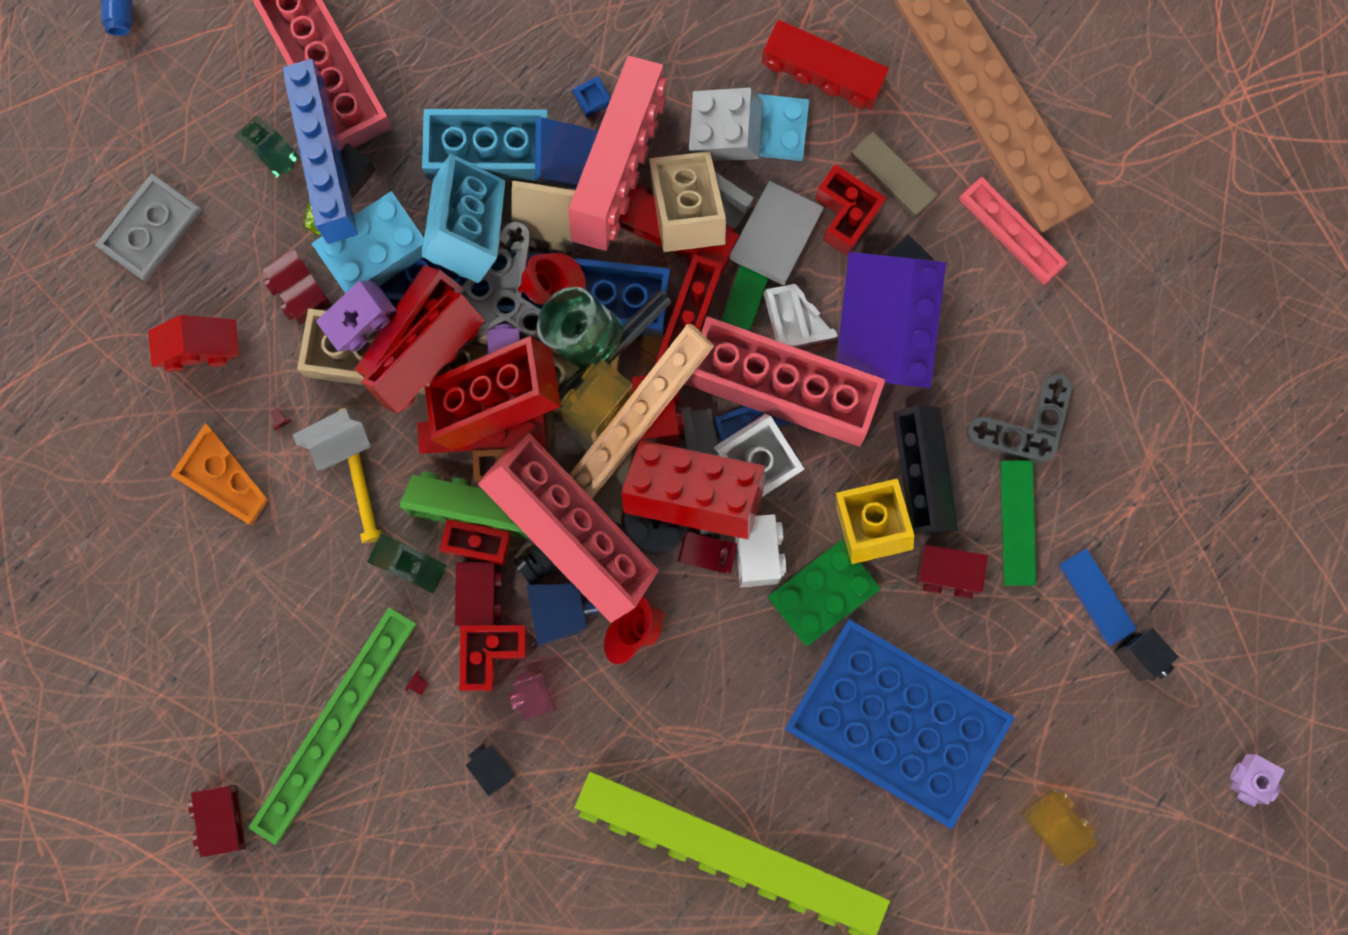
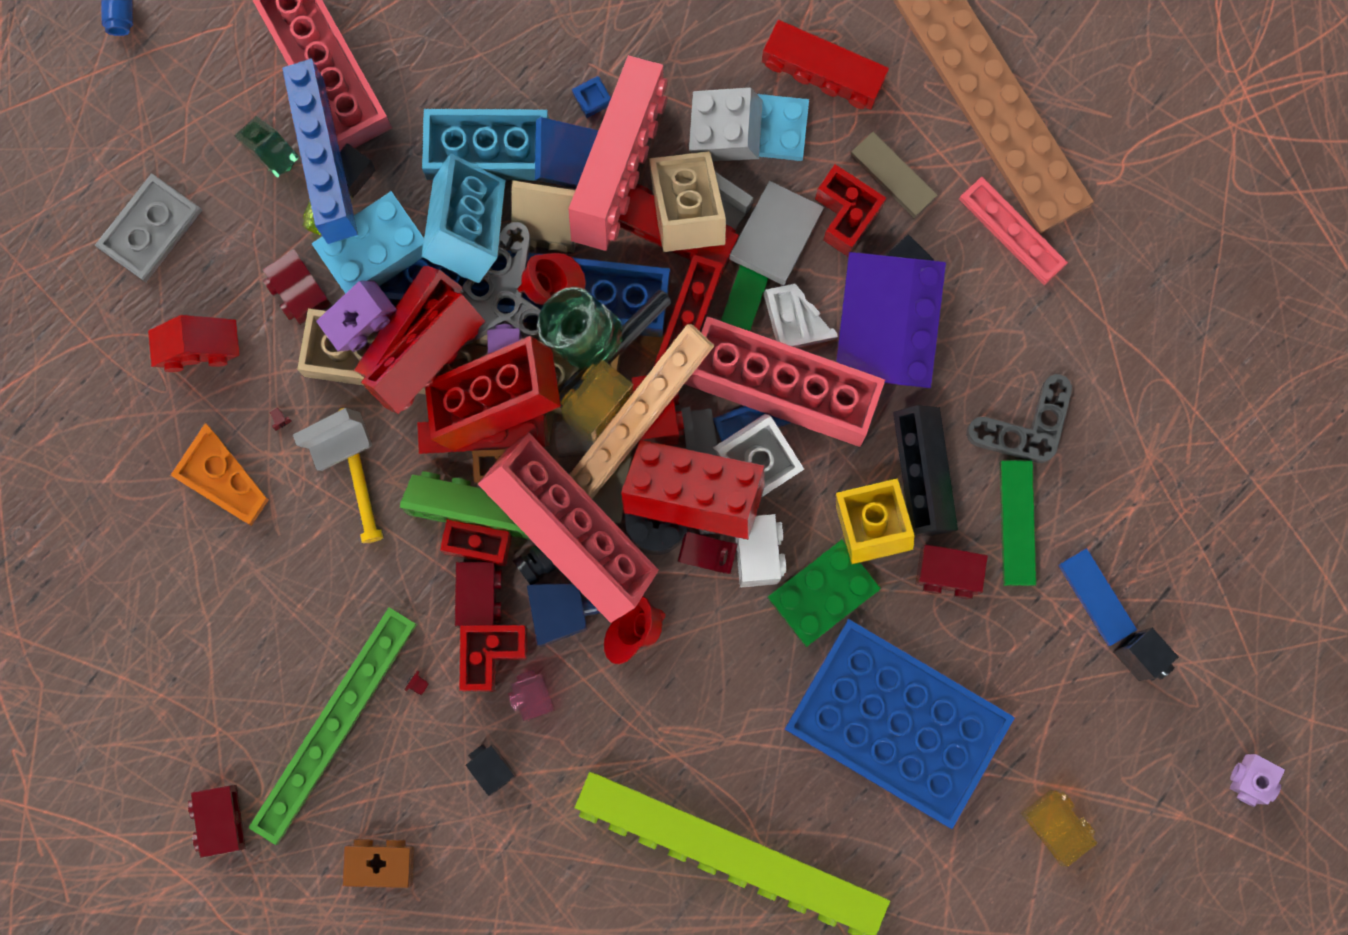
(361, 873): none -> dark orange brick
(406, 563): clear green slope -> none

